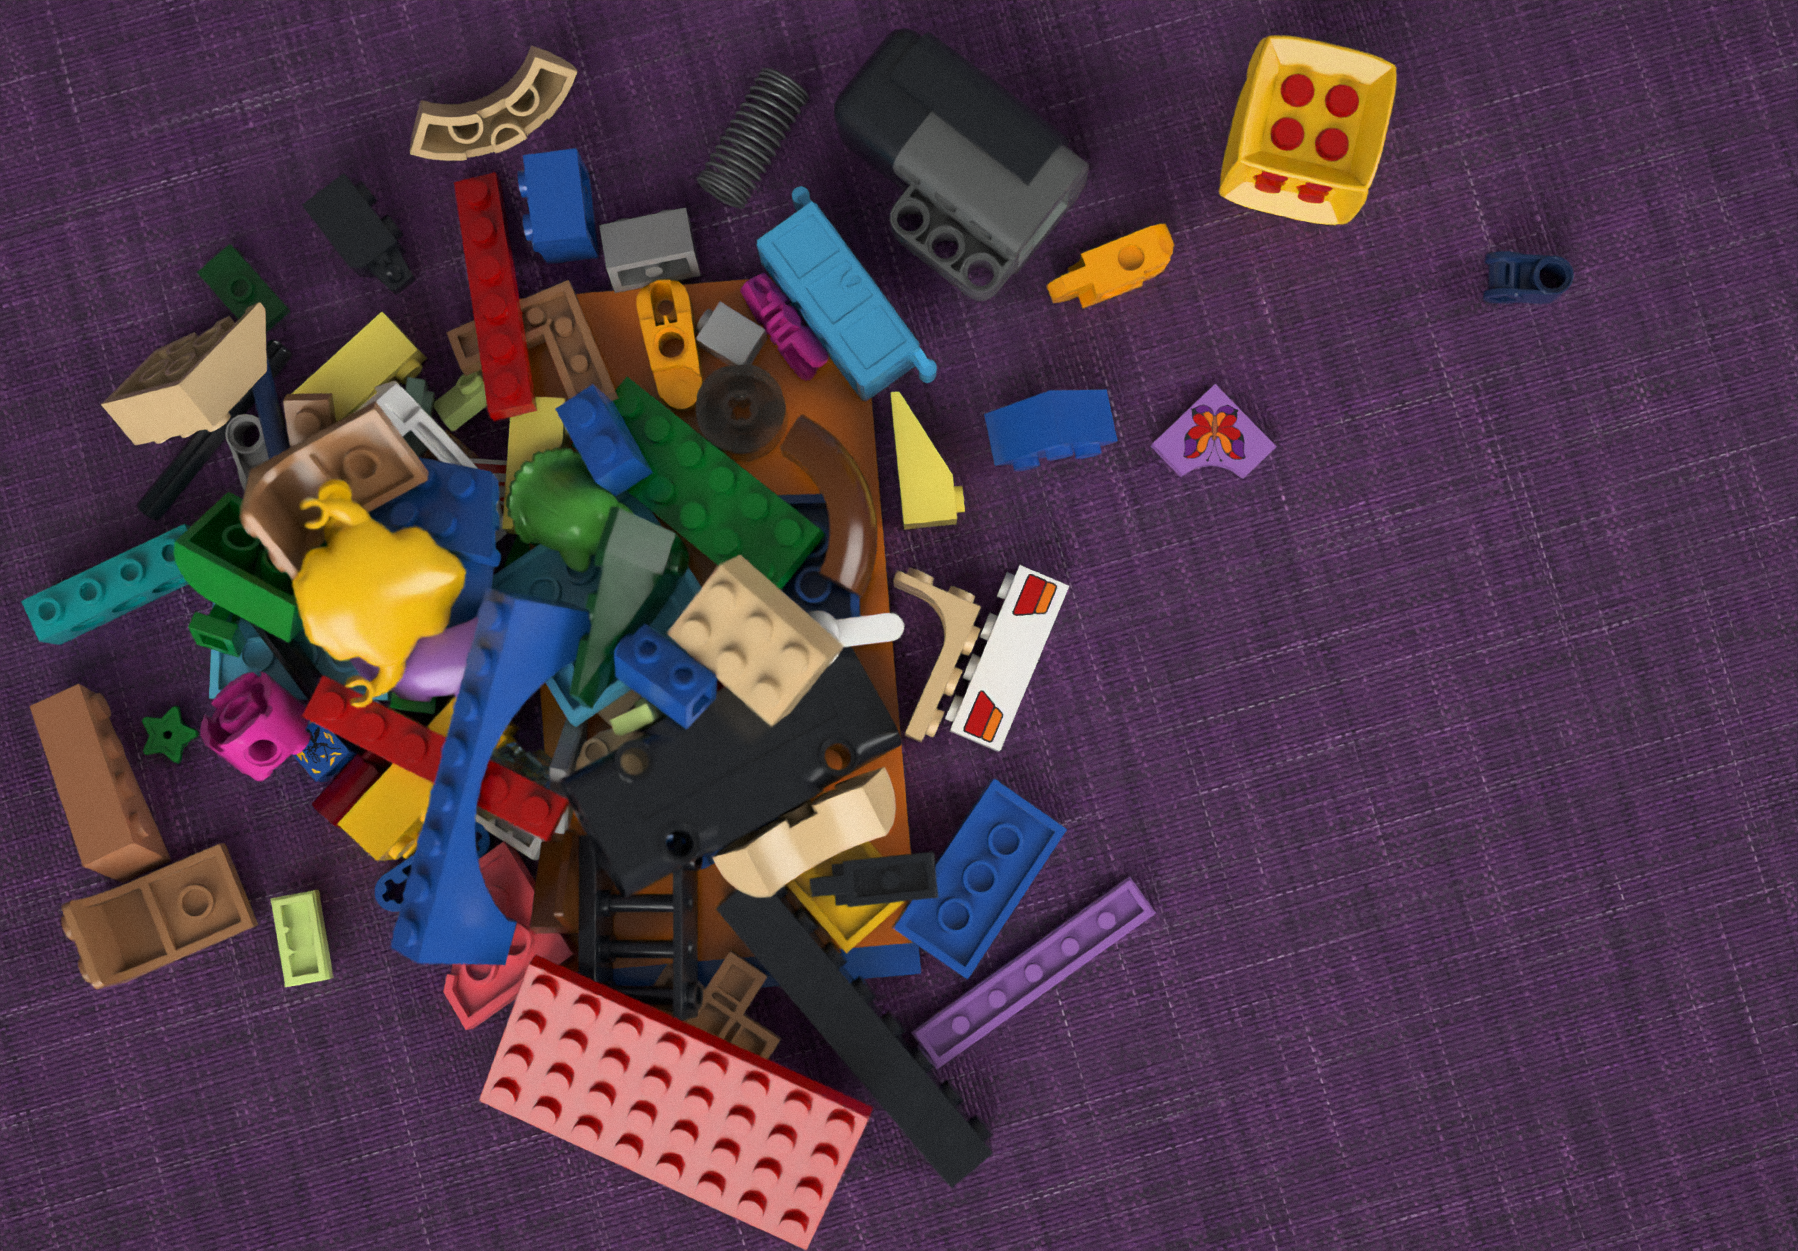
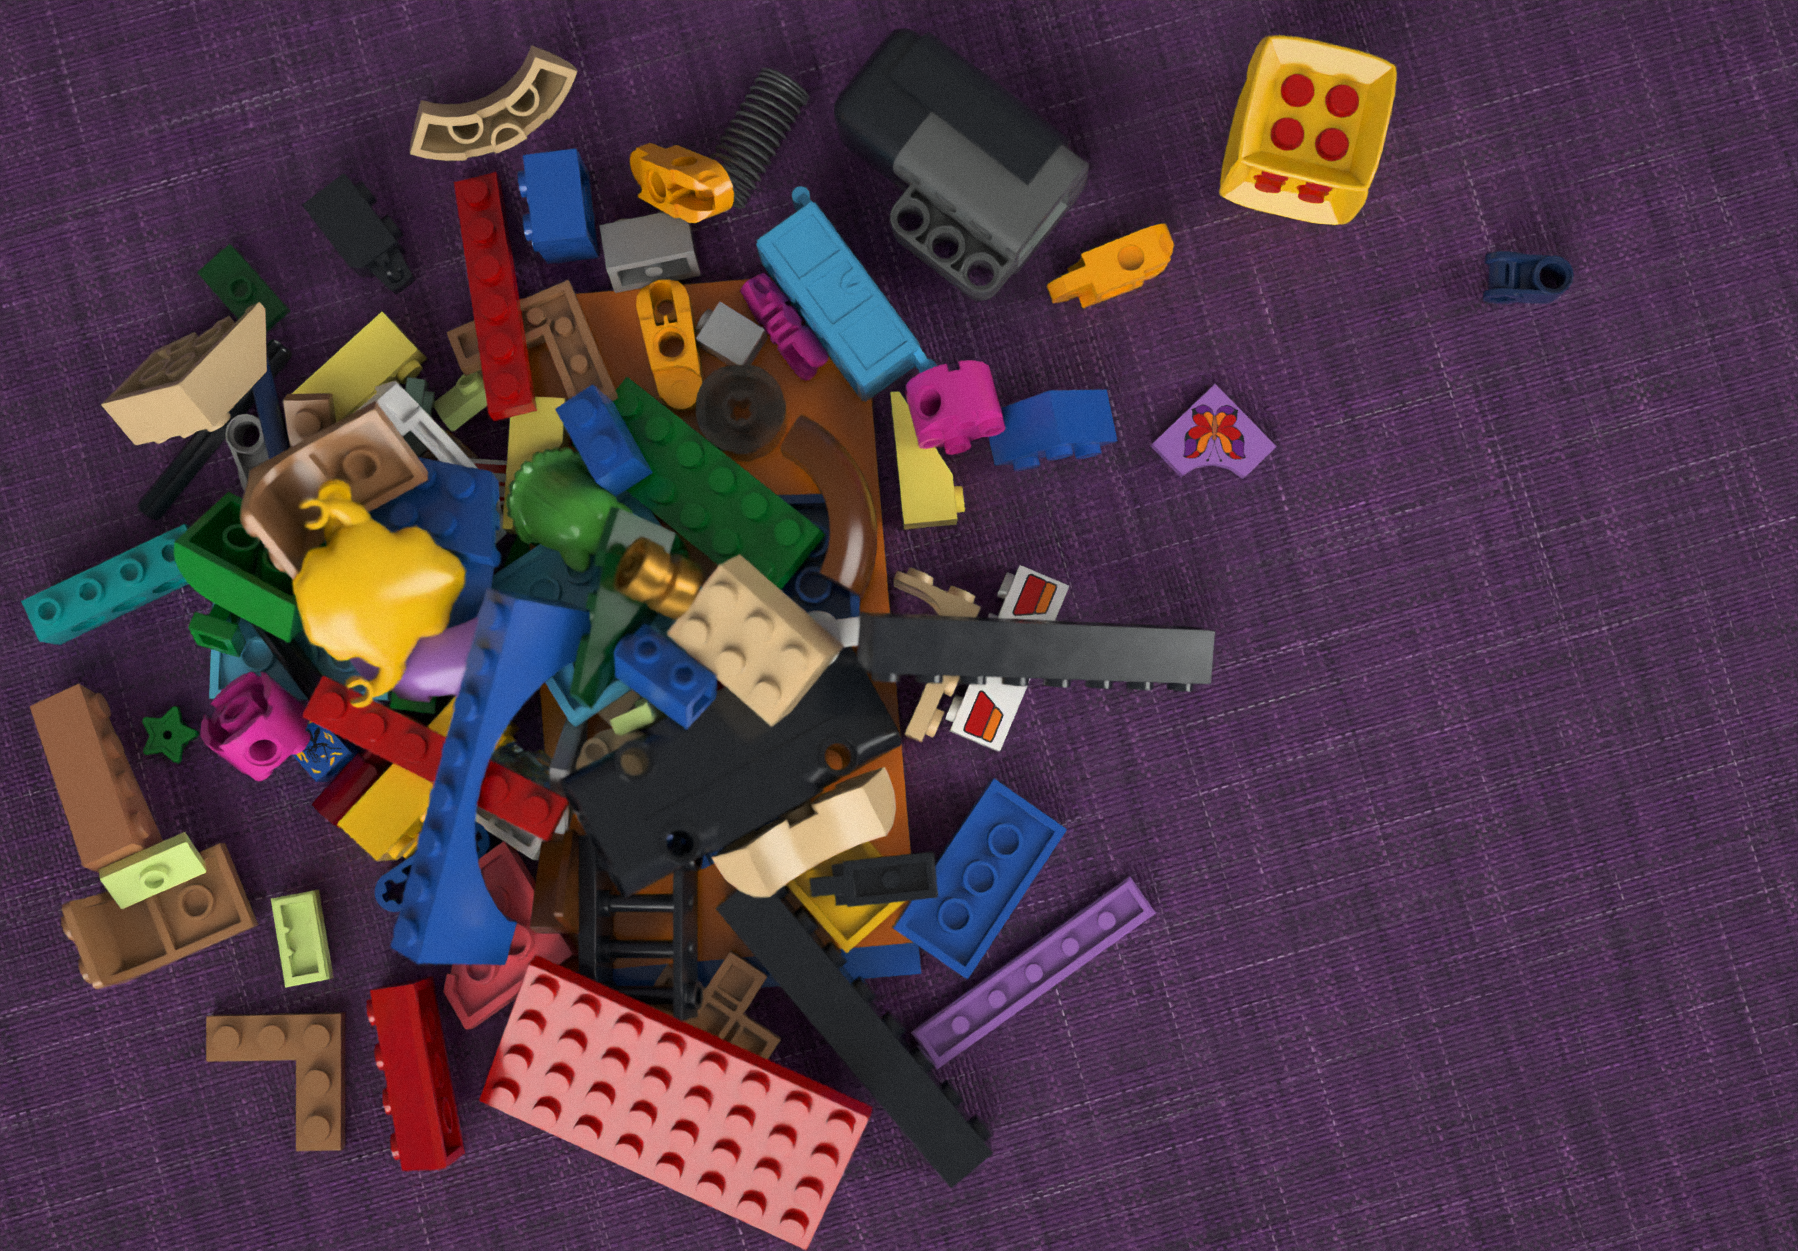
(152, 870): none -> yellowish green plate
(319, 1053): none -> medium nougat plate
(416, 1075): none -> red slope
(656, 577): none -> pearl gold wheel
(681, 182): none -> light orange piece
(954, 406): none -> dark pink brick
(1033, 649): none -> black brick

